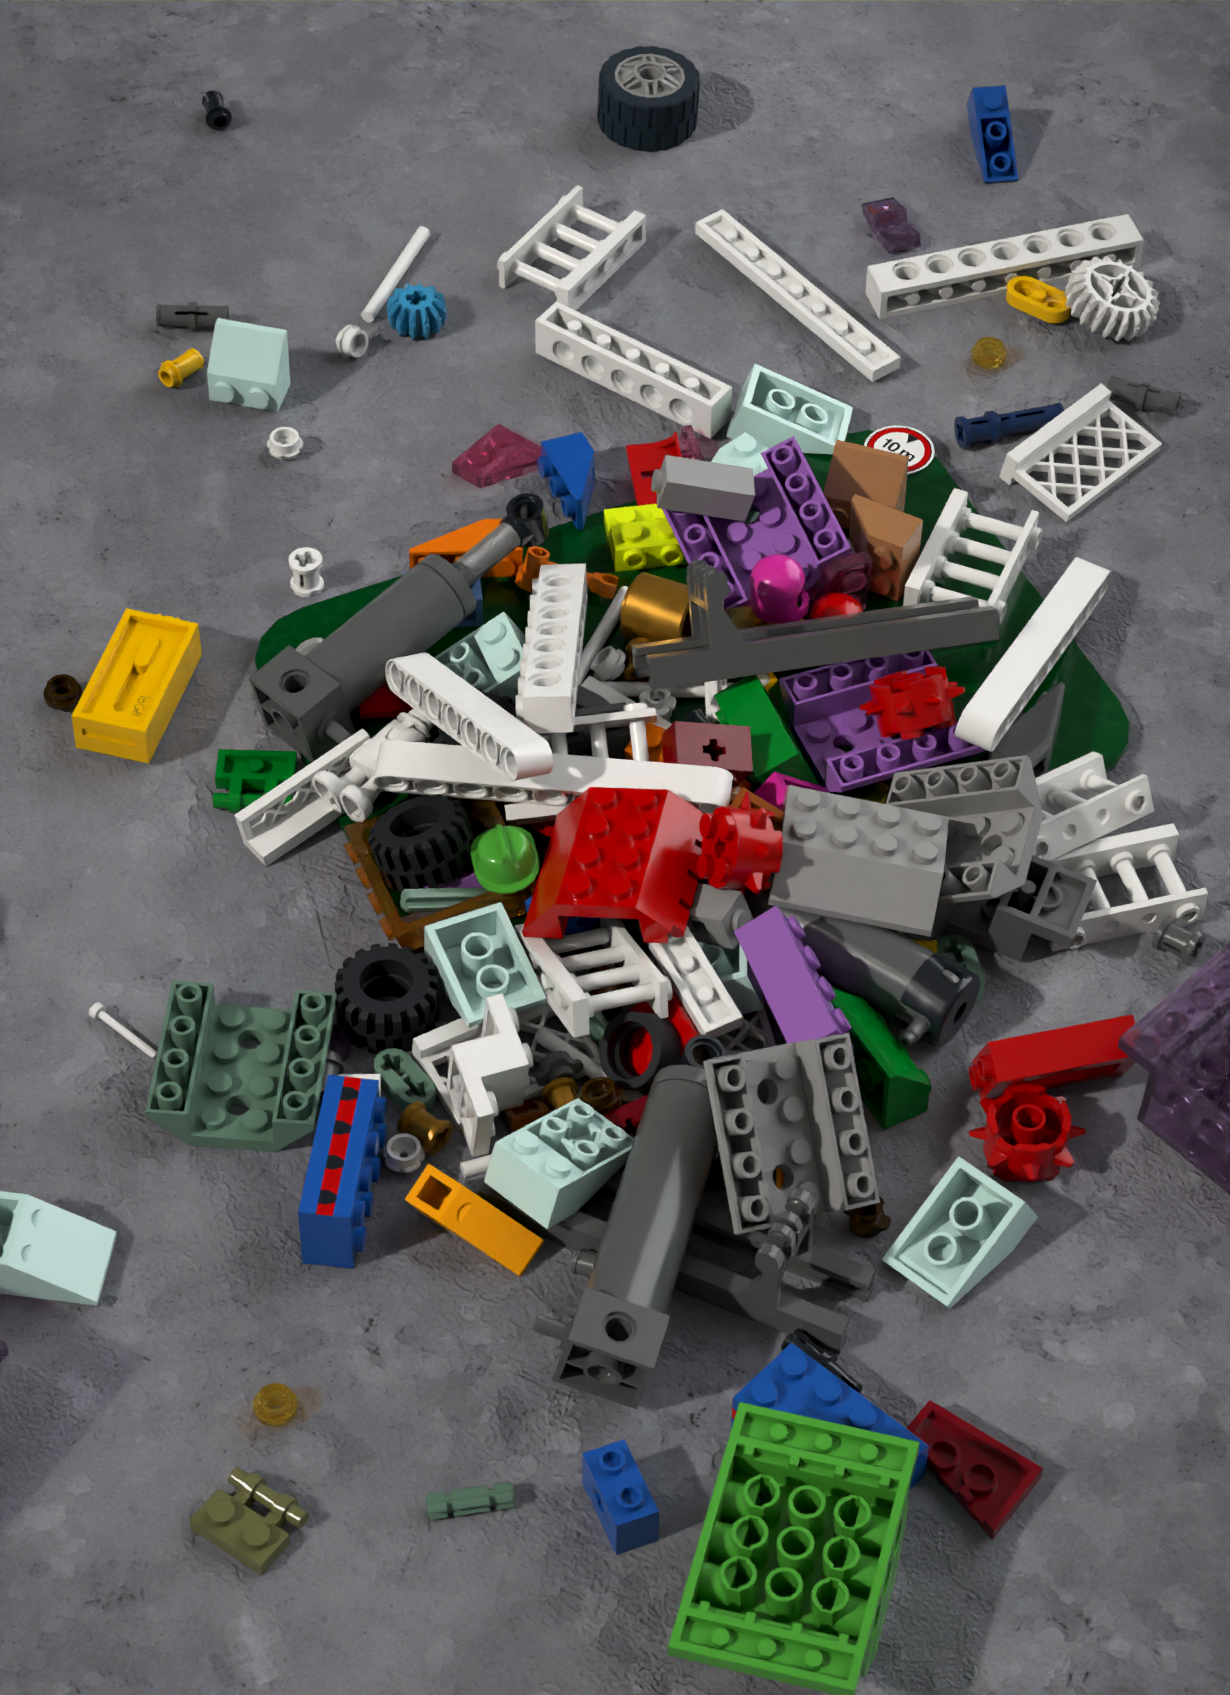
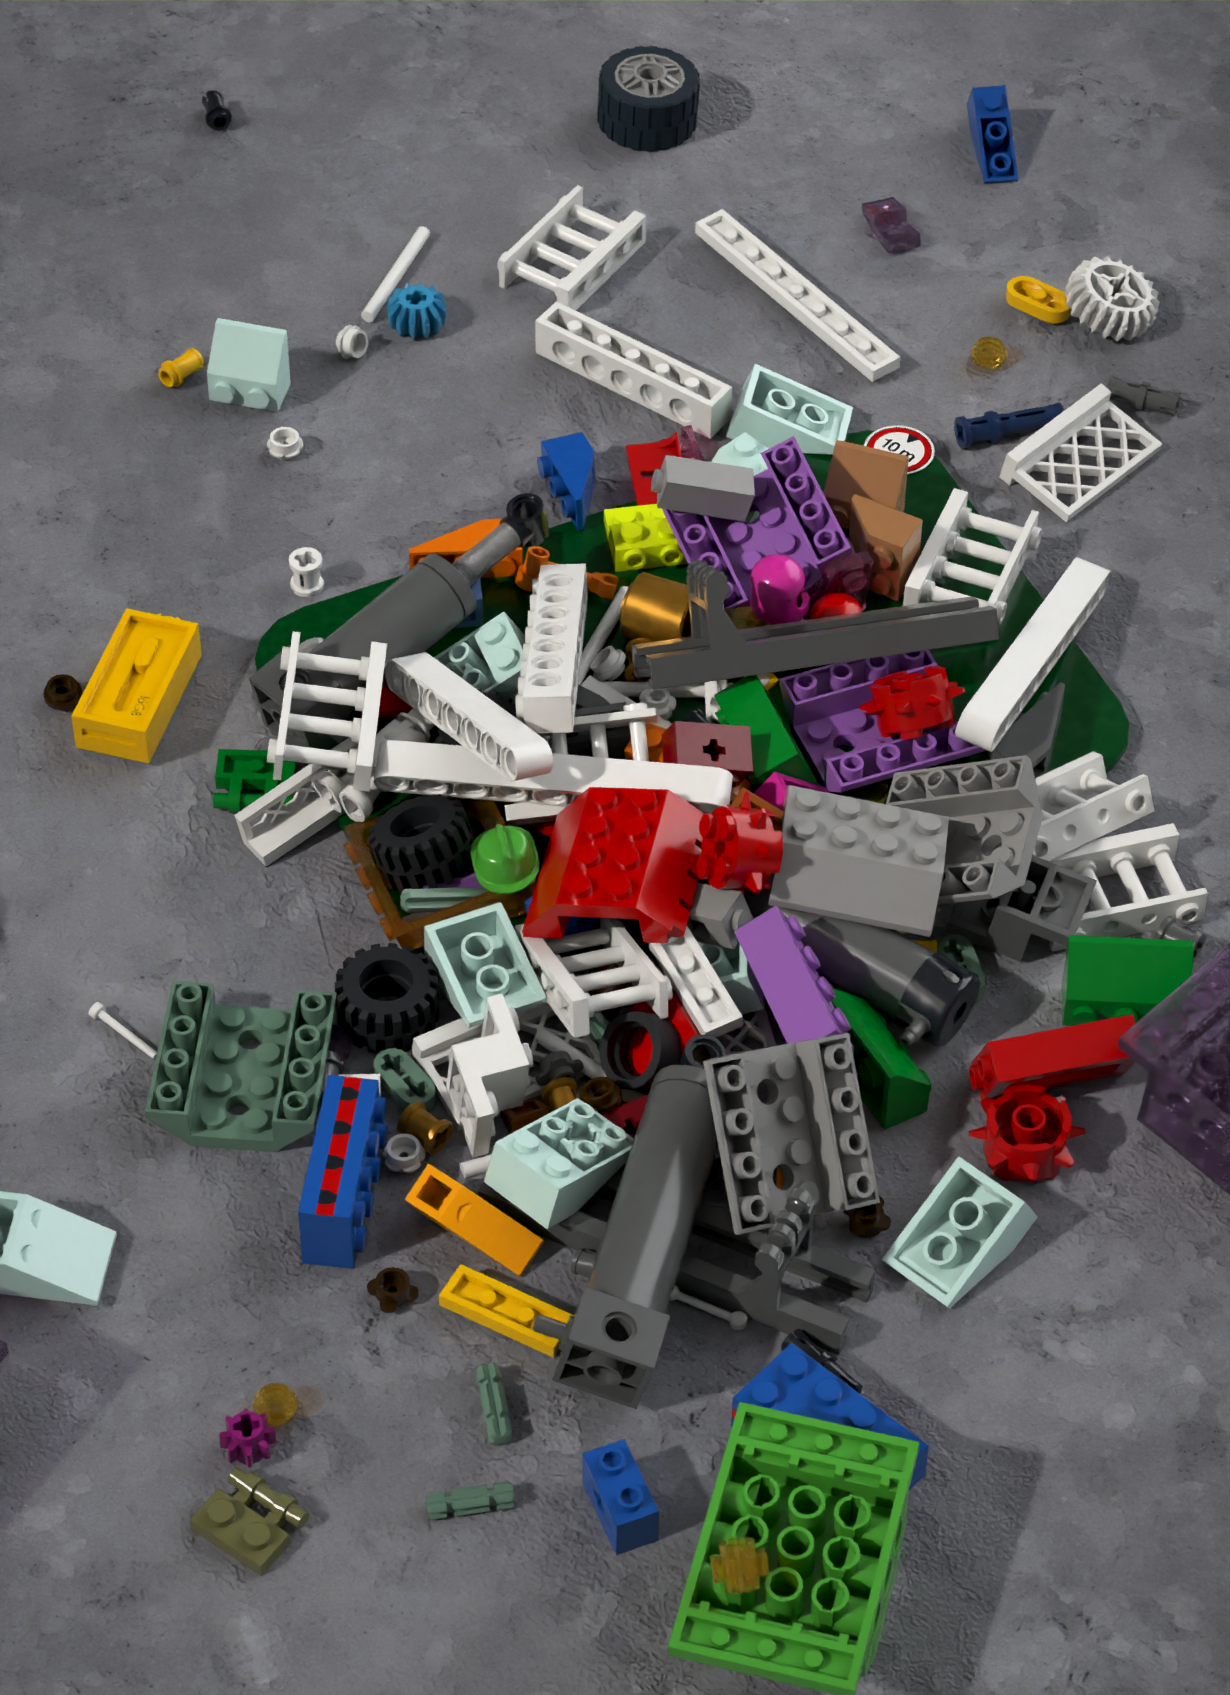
(190, 315): dark grey pin -> none
(247, 1437): none -> magenta gear
(360, 729): none -> white fence
(392, 1279): none -> dark brown plate
(494, 1403): none -> sand green axle
(496, 457): clear pink wing -> none
(500, 1308): none -> yellow plate
(737, 1319): none -> white hinge
(739, 1565): none -> clear yellow gear
(975, 1467): dark red wing -> none
(987, 267): white brick -> none
(1120, 976): none -> green slope

